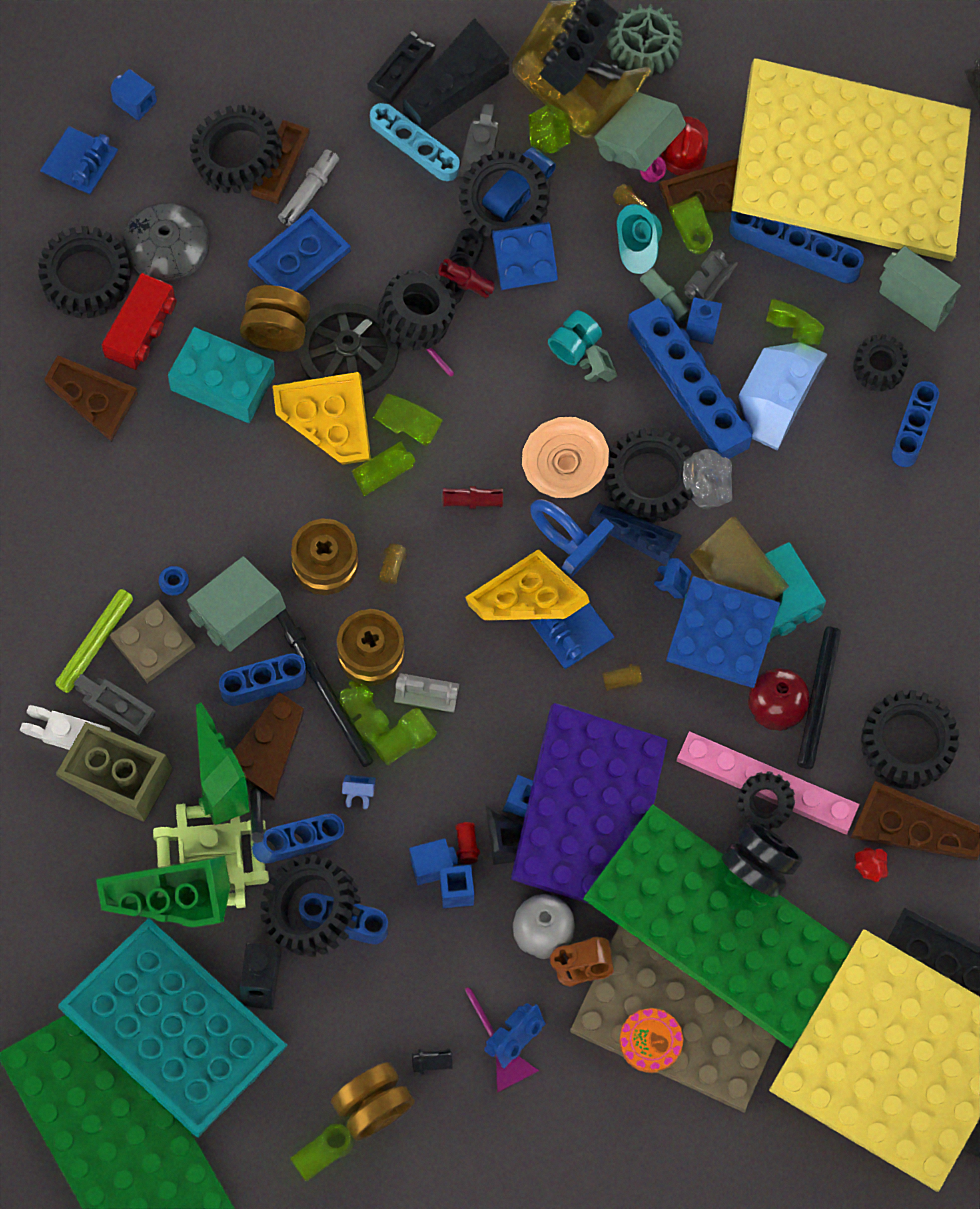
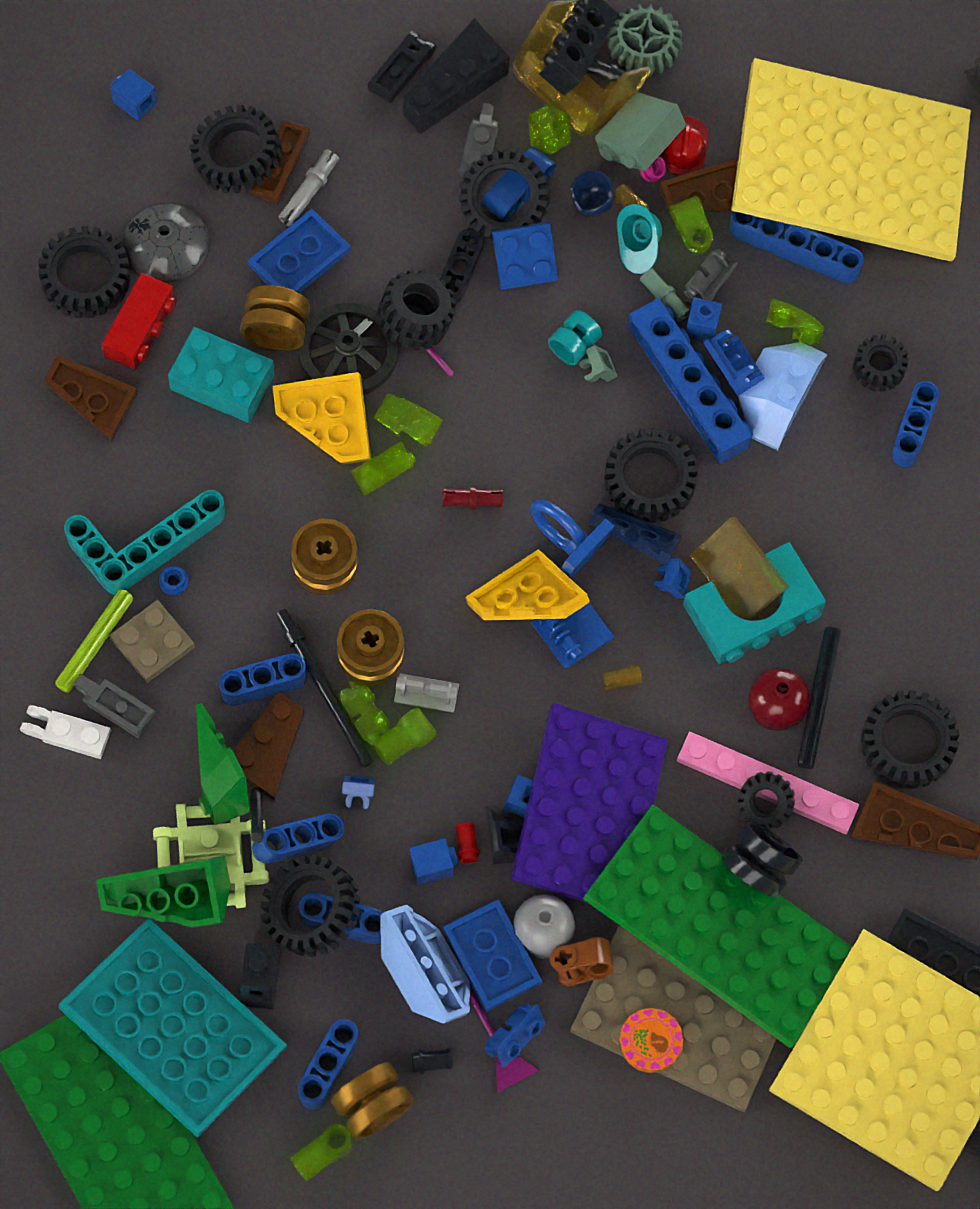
(80, 159): blue hinge -> none
(116, 770): olive slope -> none
(146, 544): none -> teal beam
(235, 604): sand green brick -> none
(328, 1049): none -> blue beam
(392, 563): clear yellow pin -> none
(417, 139): medium azure beam -> none
(423, 966): none -> light blue wedge
(456, 886): blue brick -> none
(466, 278): dark red pin -> none
(492, 955): none -> blue plate
(565, 457): light nougat hat -> none
(592, 193): none -> dark blue hair
(712, 491): clear plate -> none
(723, 632): blue plate -> none
(734, 361): none -> blue hinge
(872, 864): red piece -> none
(918, 288): sand green brick -> none

